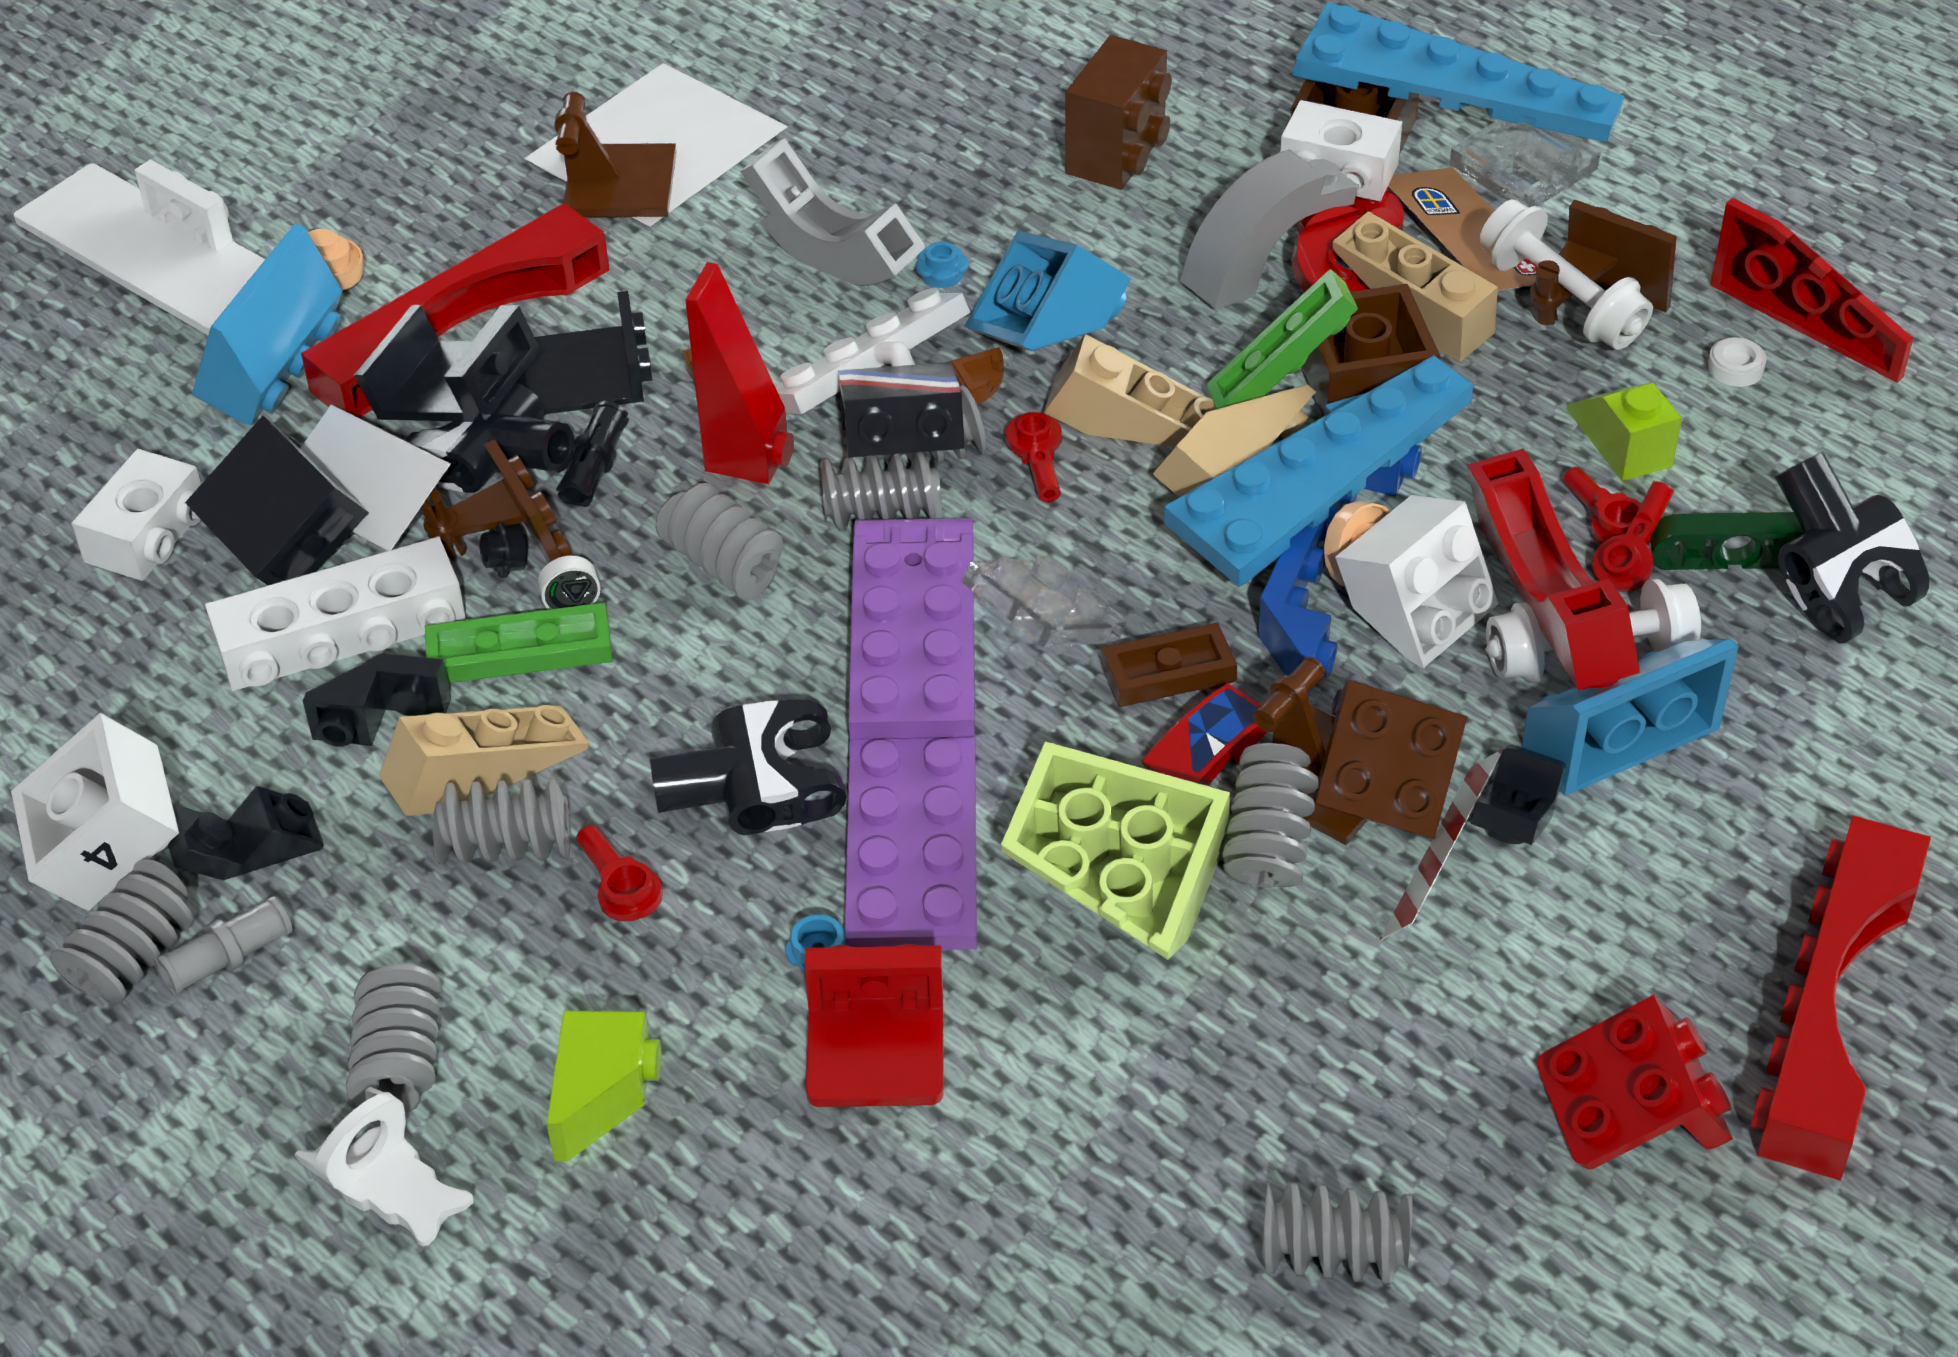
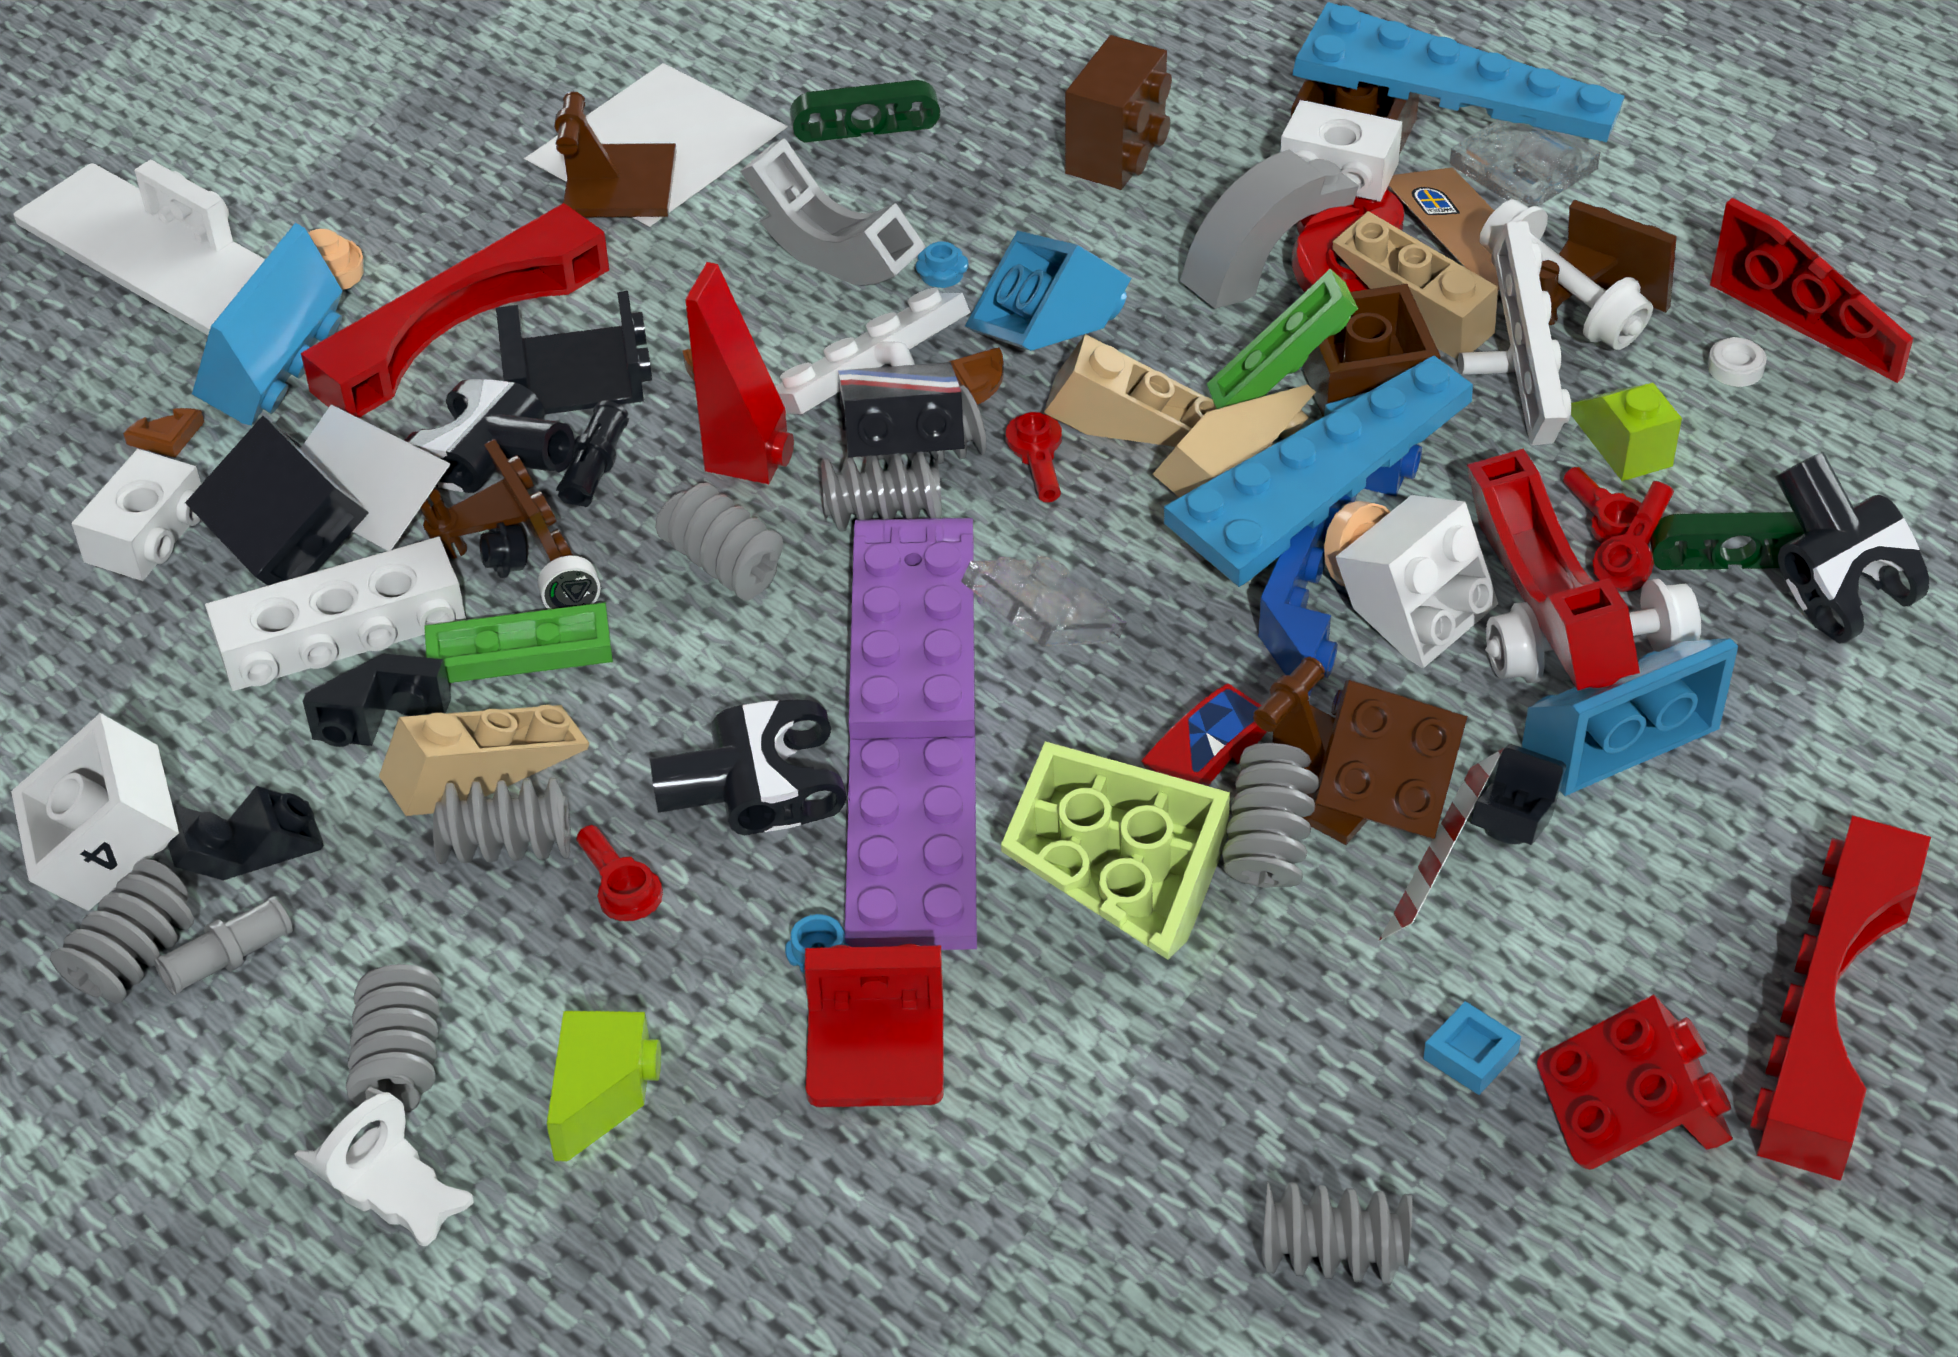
(166, 434): none -> dark orange tile
(438, 380): black panel -> none
(847, 99): none -> dark green beam
(1168, 664): reddish brown plate -> none
(1472, 1047): none -> dark azure plate
(1531, 349): none -> white plate

